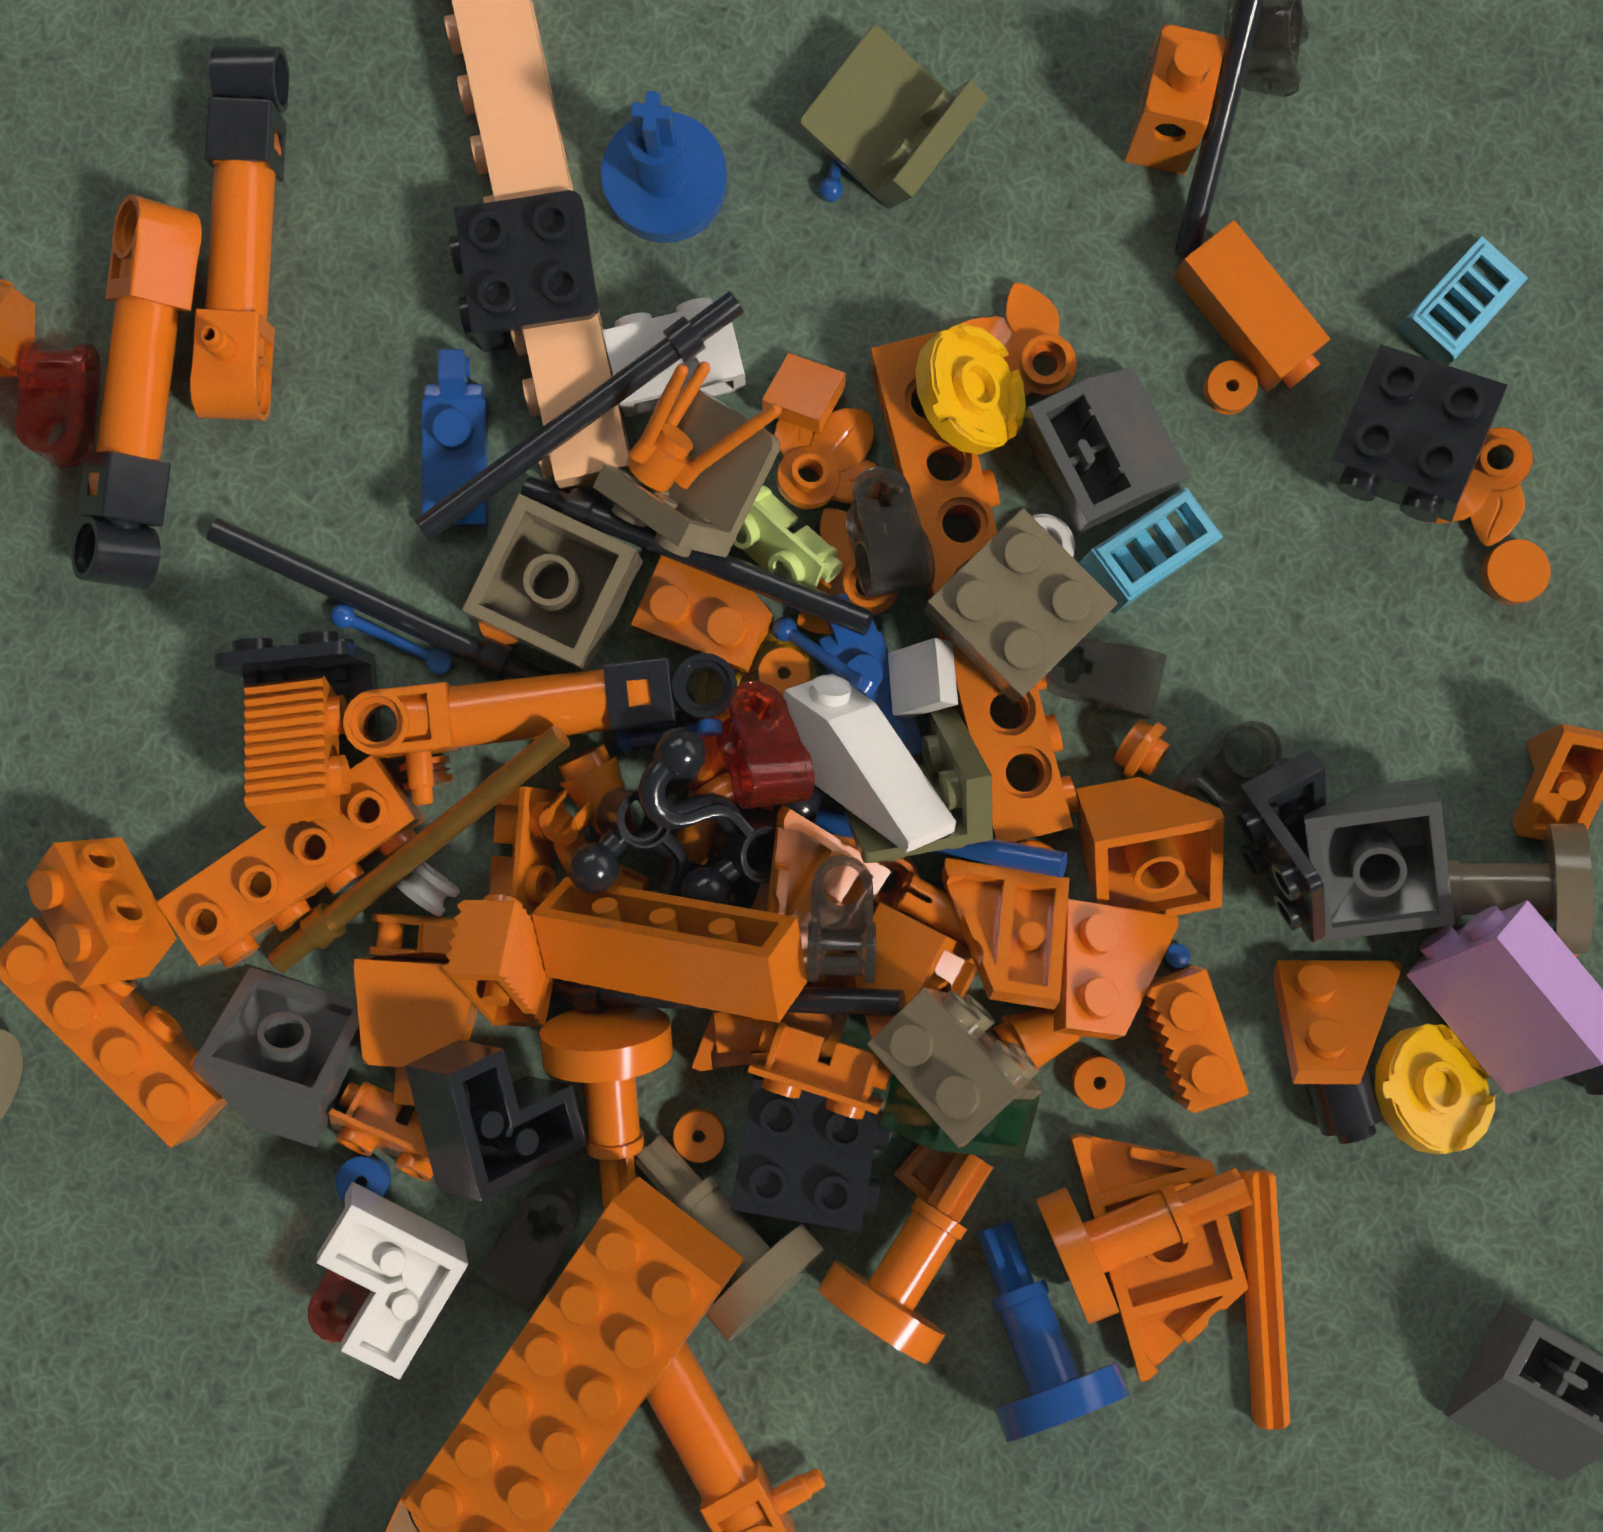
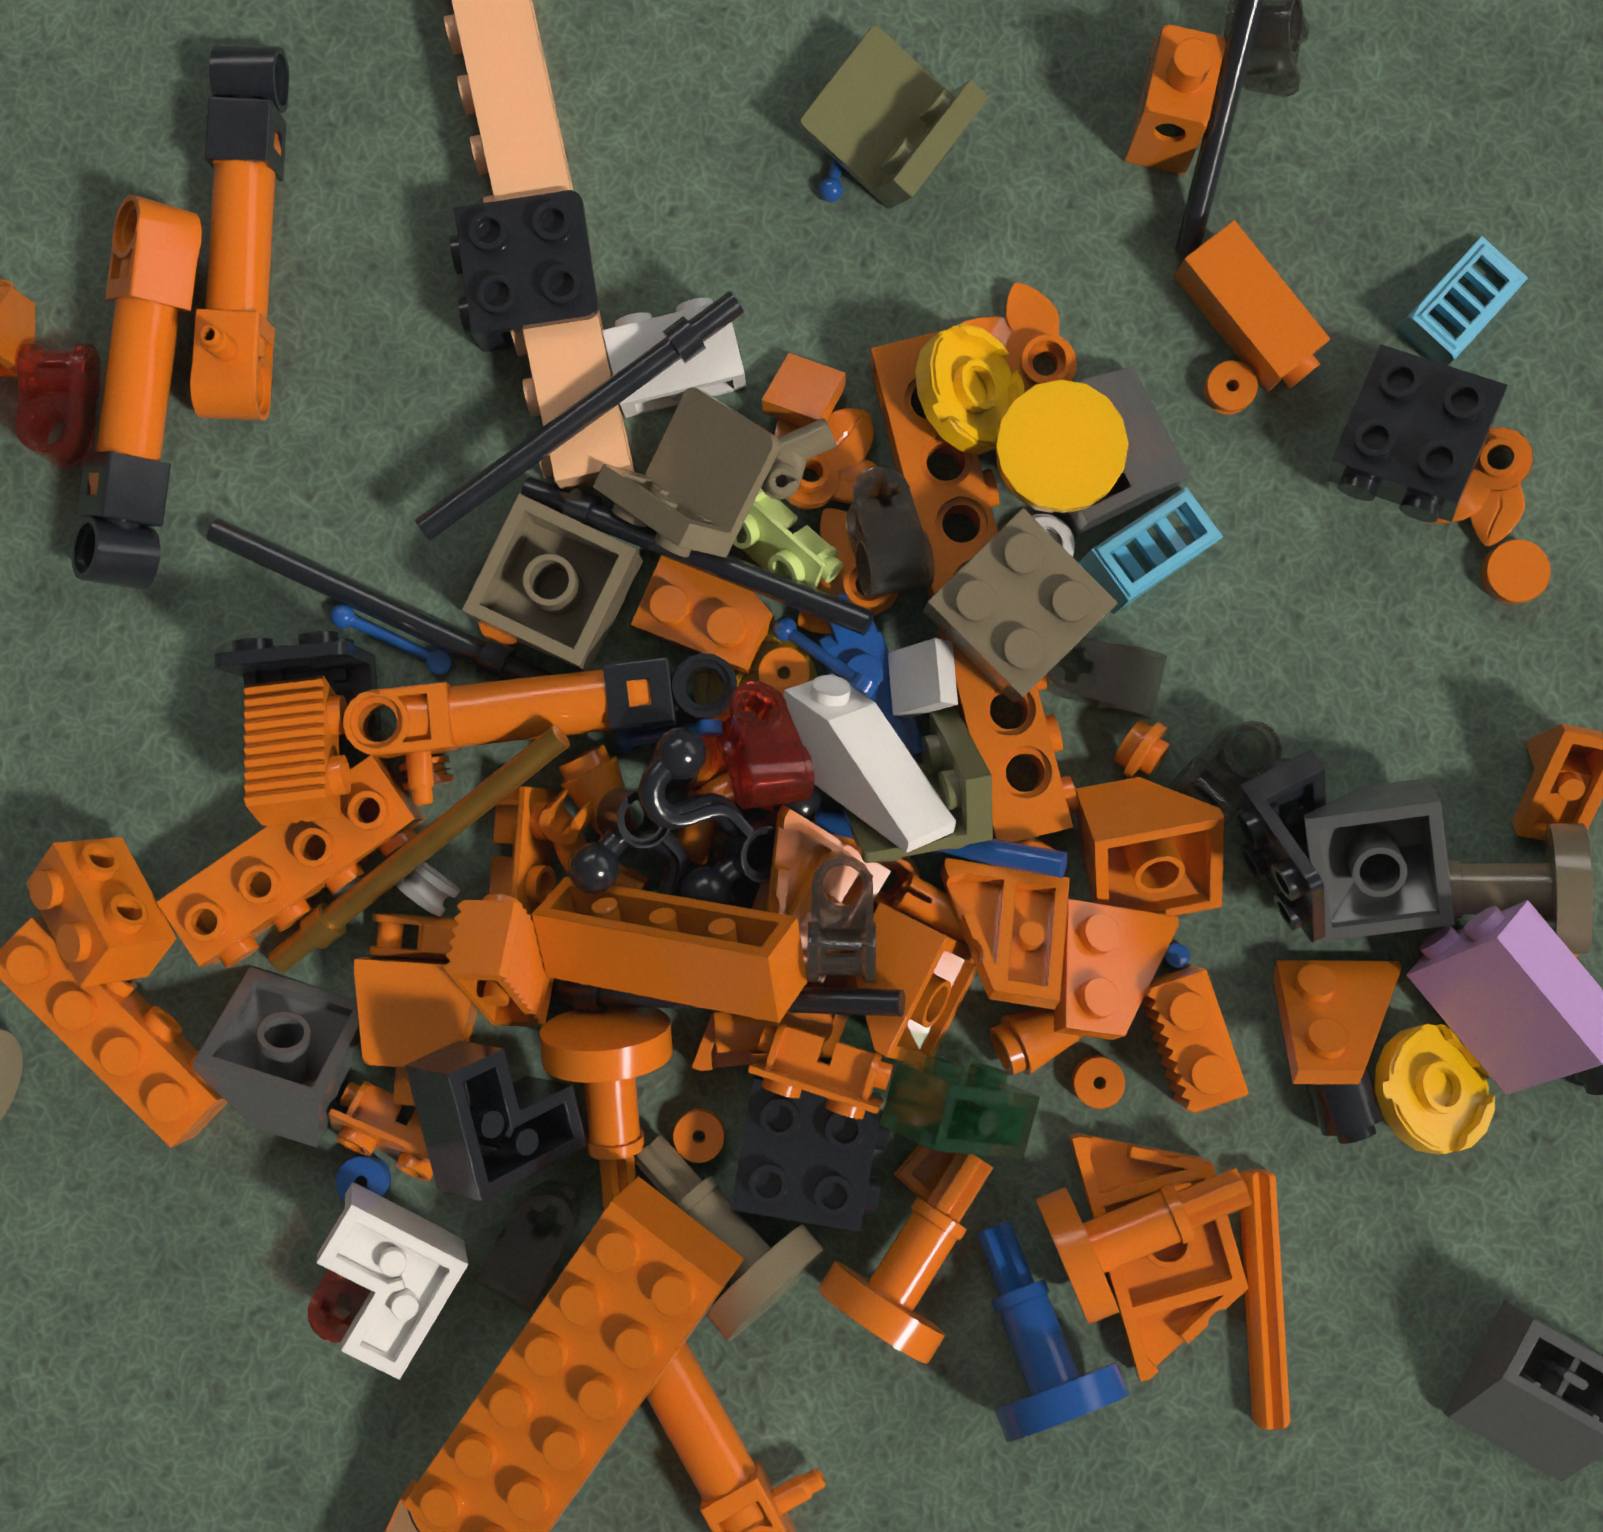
(453, 434): blue hinge -> none
(663, 174): blue piece -> none
(664, 449): orange plant -> none
(793, 455): none -> dark tan arm
(954, 1062): dark tan bracket -> none
(1061, 446): none -> yellow tile

